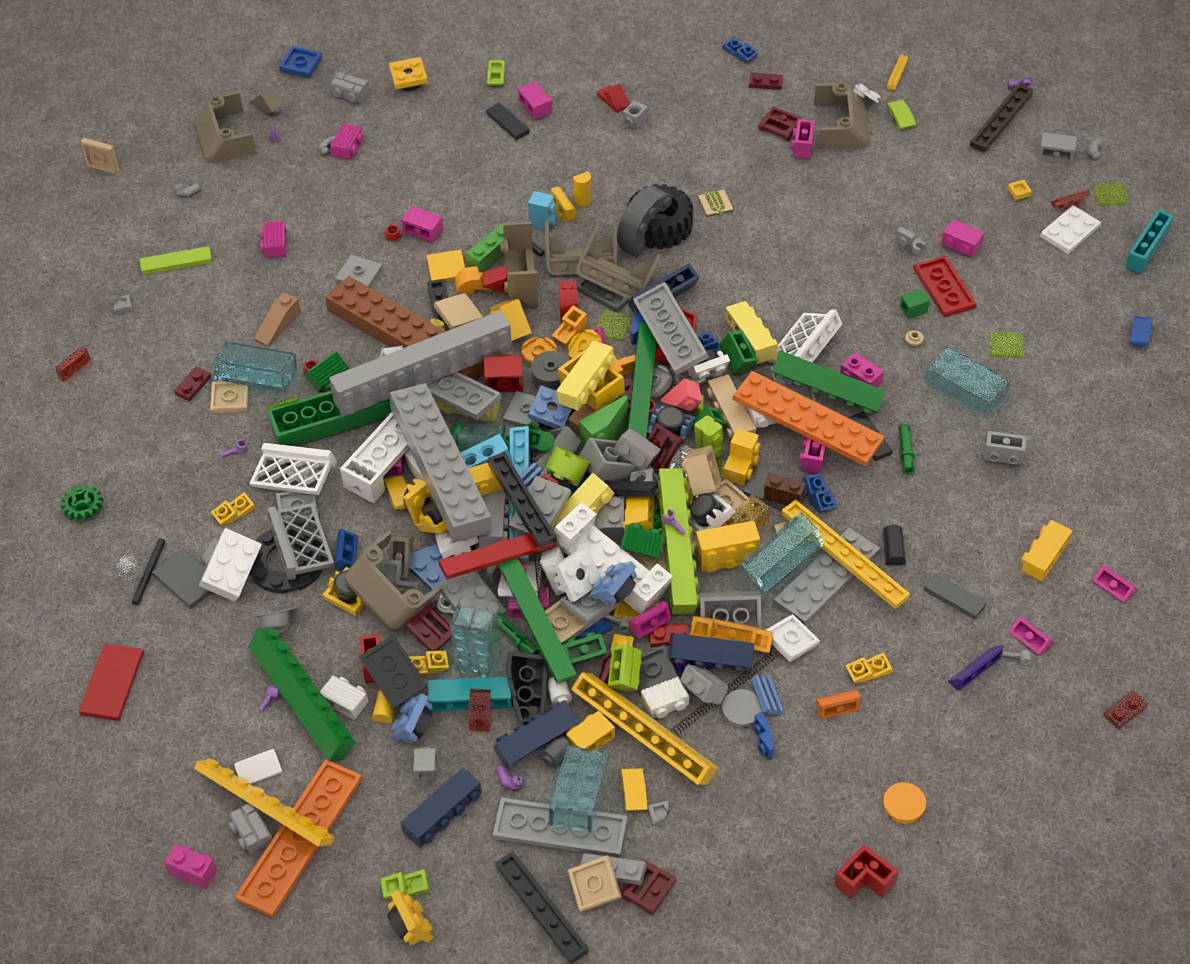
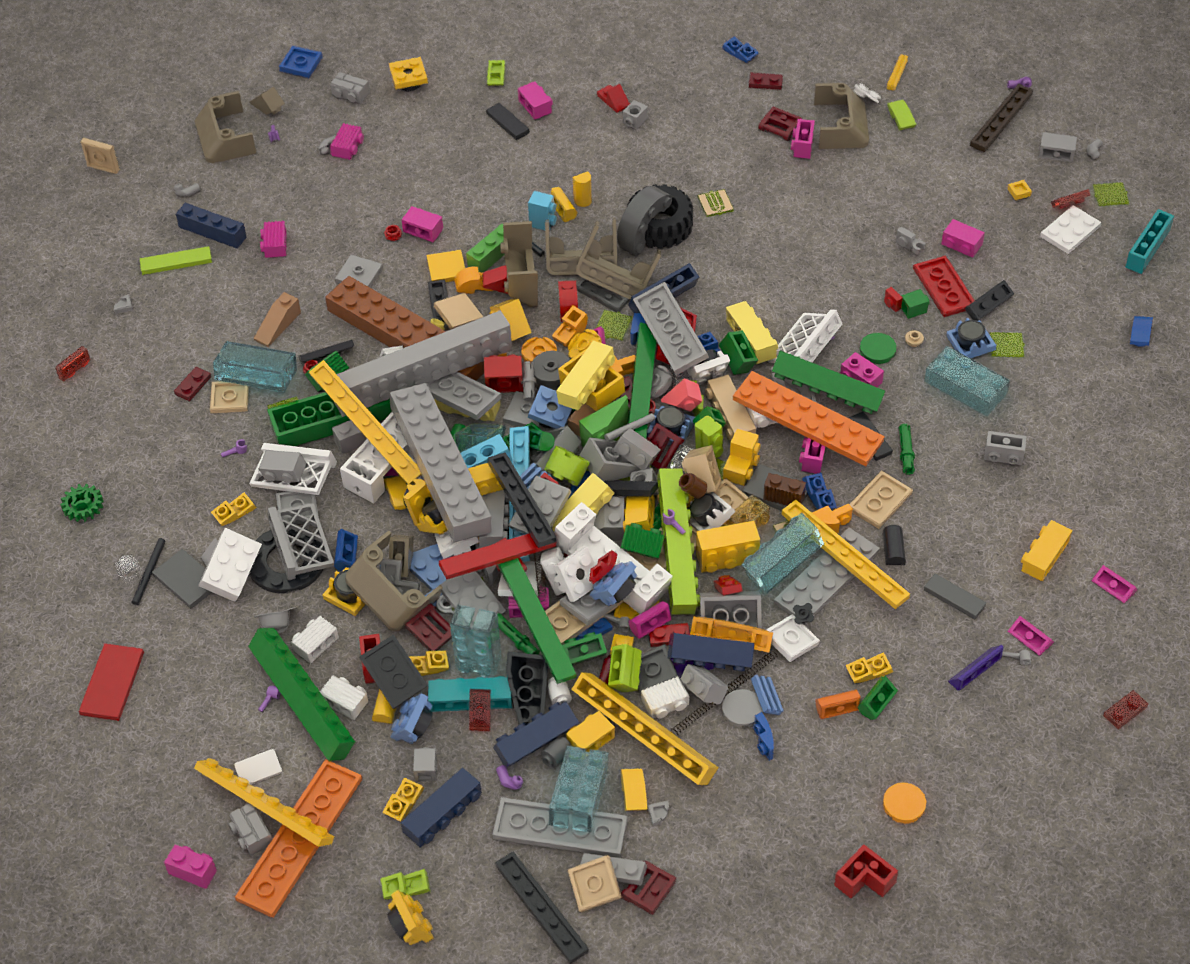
(211, 225): none -> dark blue brick
(282, 466): none -> light grey brick
(314, 639): none -> white brick
(325, 351): none -> black tile
(347, 437): none -> light grey brick
(365, 422): none -> yellow plate
(404, 799): none -> yellow slope
(528, 380): none -> light grey pin
(603, 566): none -> red slope
(633, 425): none -> light grey bar
(693, 485): none -> reddish brown brick
(727, 585): none -> red plate
(808, 617): none -> black plate
(835, 518): none -> light orange brick
(877, 698): none -> green brick
(878, 348): none -> green tile
(880, 499): none -> tan tile
(893, 299): none -> red plate
(971, 338): none -> piece
(989, 301): none -> black tile

